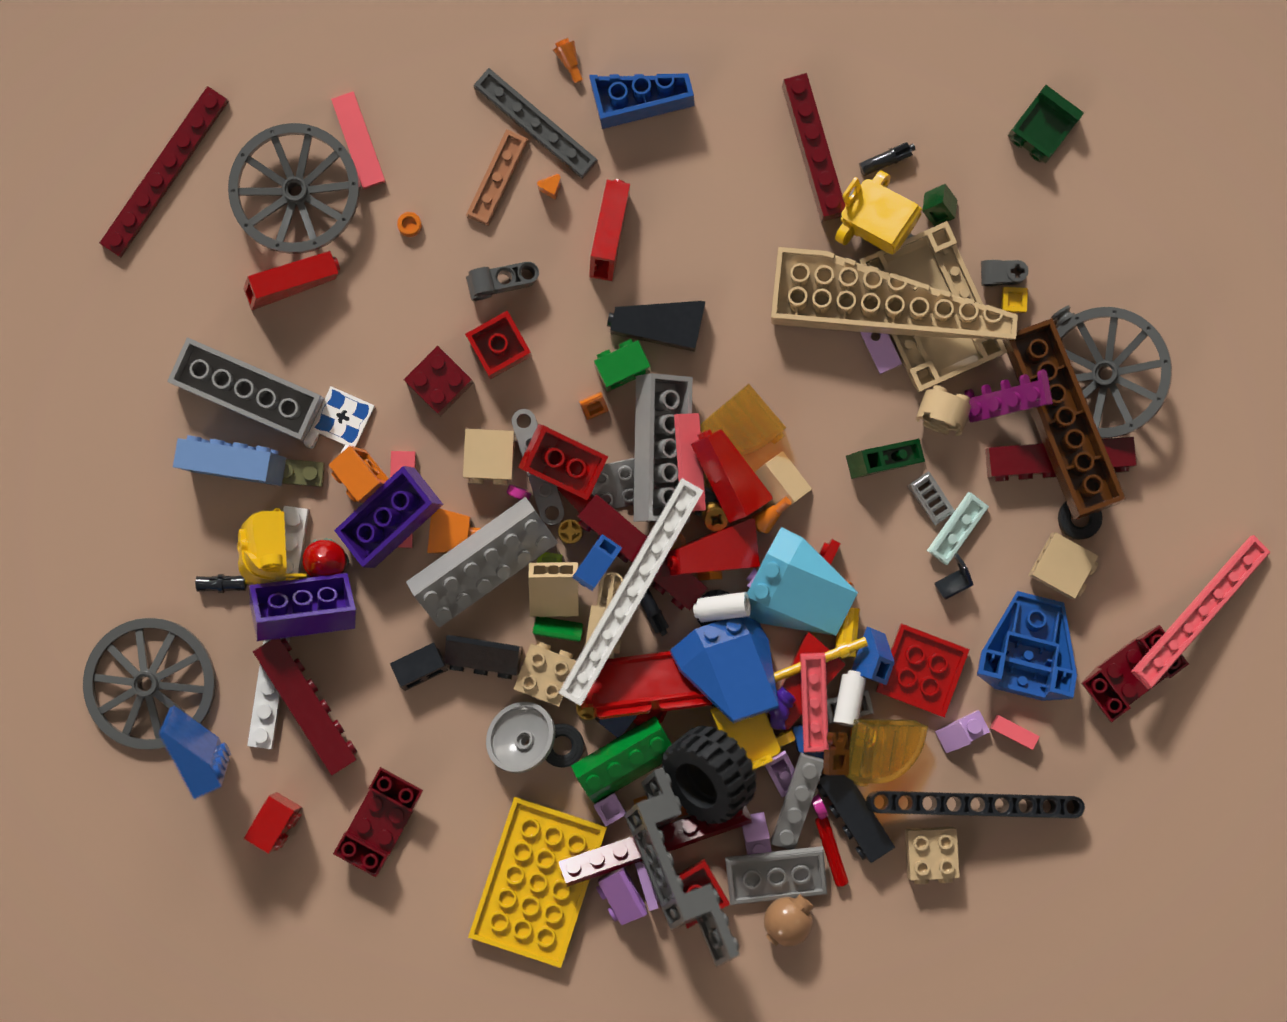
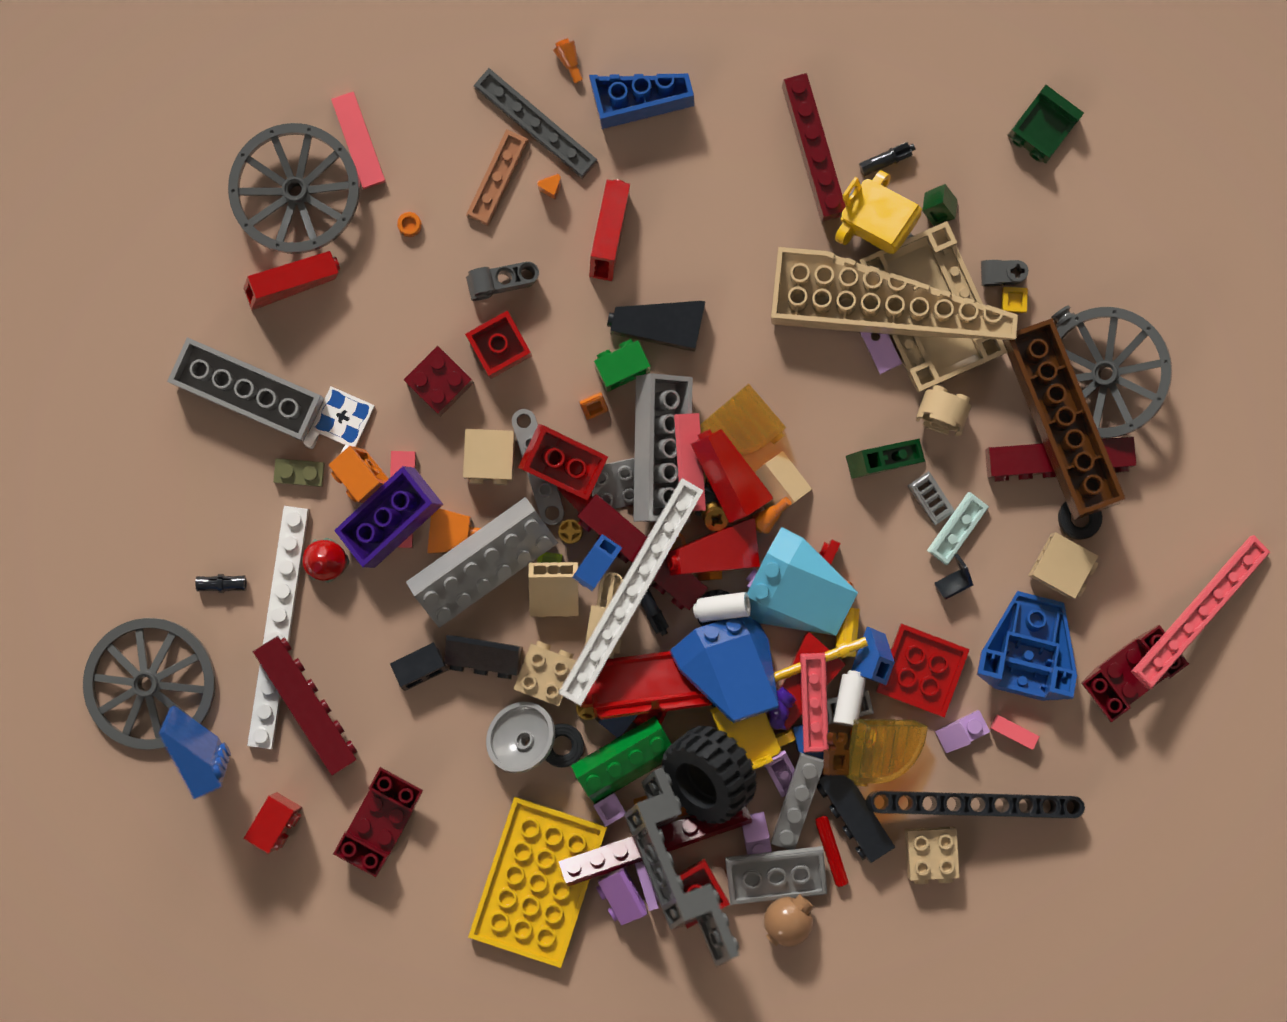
(164, 171): dark red plate -> none
(229, 460): medium blue brick -> none
(264, 549): yellow piece -> none
(302, 607): dark purple brick -> none
(518, 492): dark pink tile -> none
(558, 628): green slope -> none
(819, 807): dark pink tile -> none
(1009, 399): magenta hinge -> none

